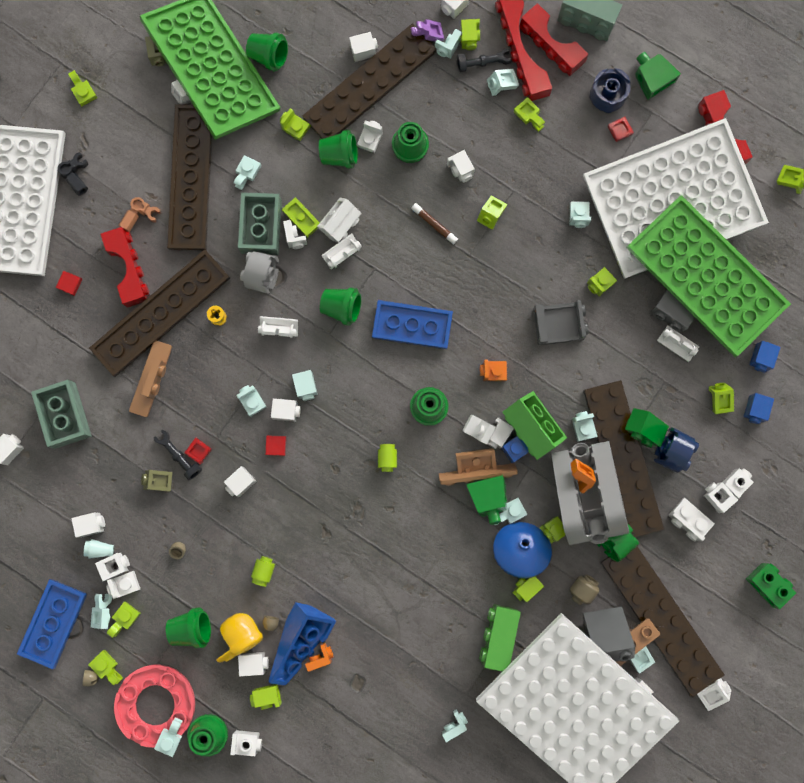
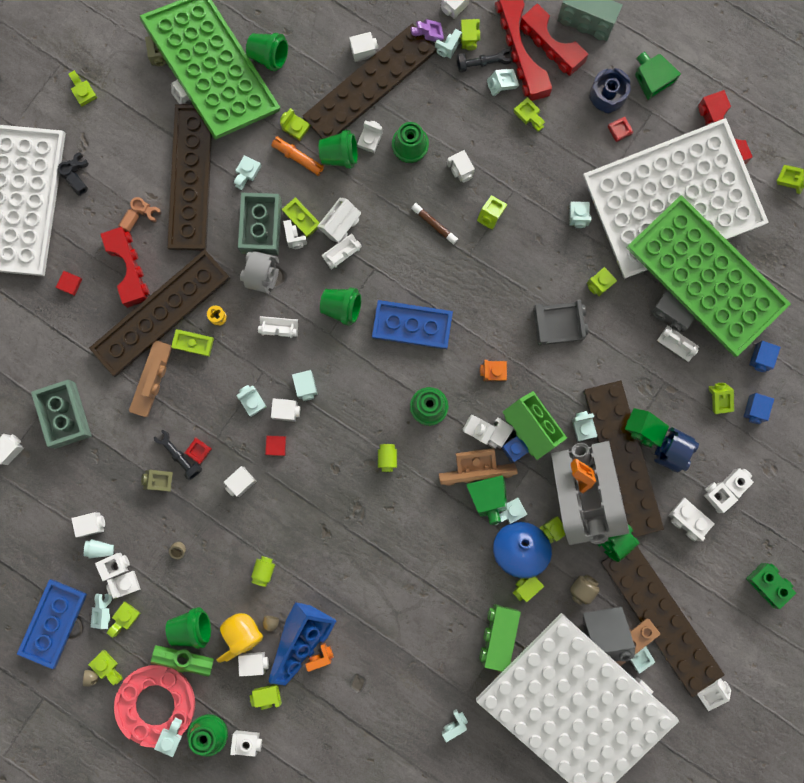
(168, 658): none -> bright green piece
(192, 343): none -> lime plate
(291, 152): none -> orange pin

